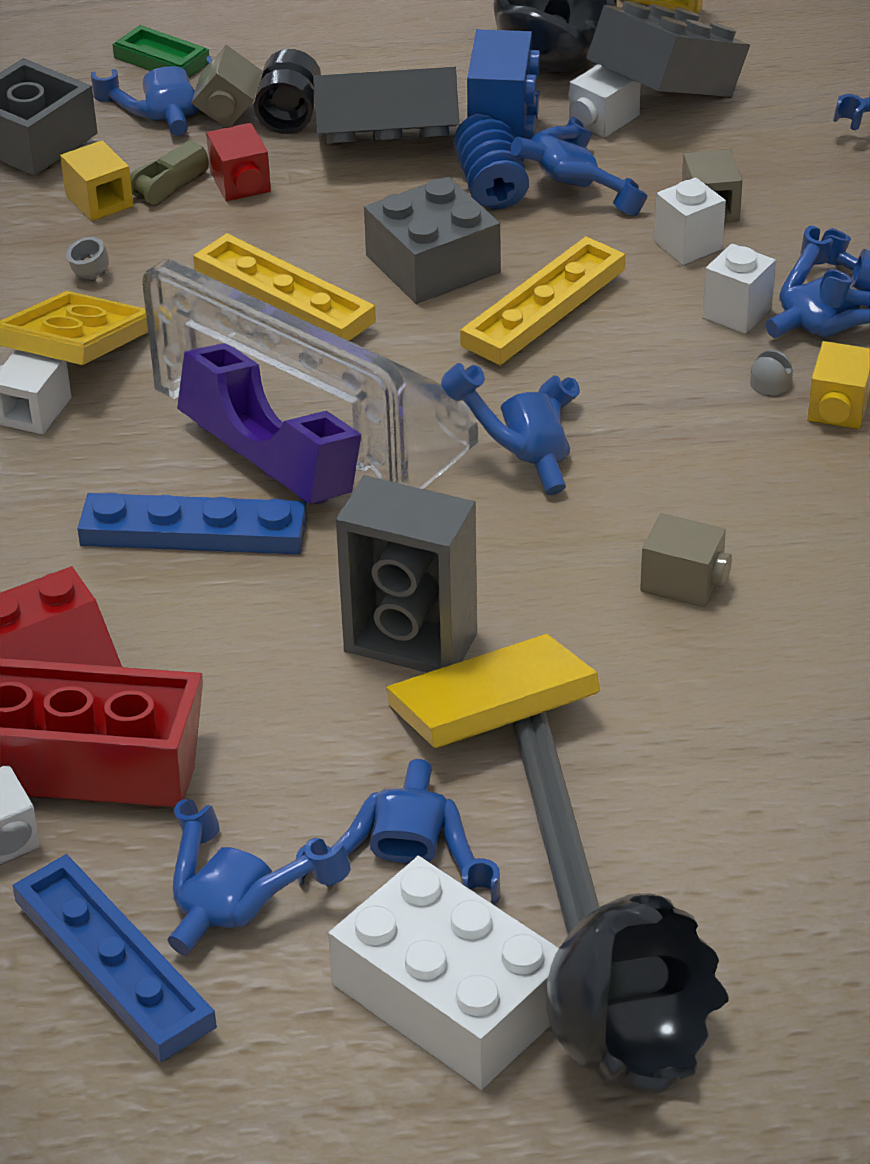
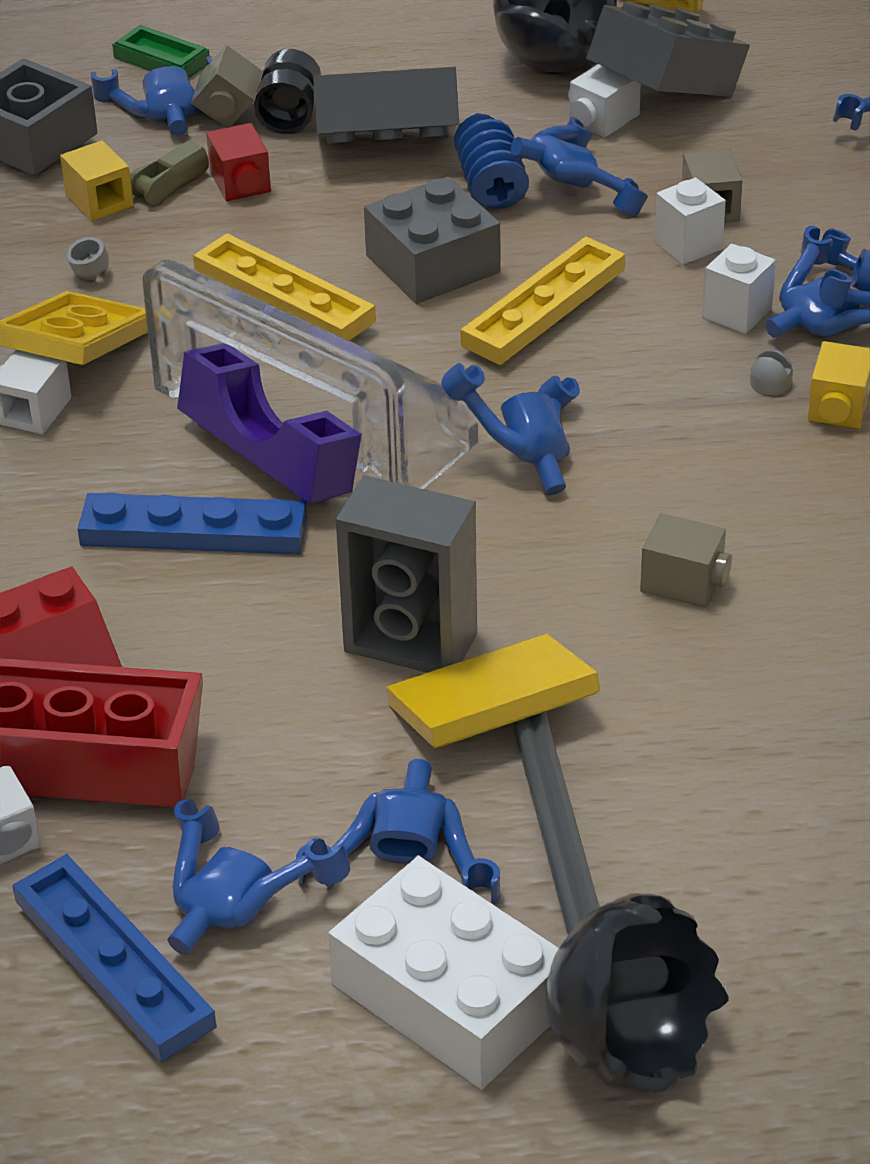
(504, 79): blue brick -> none

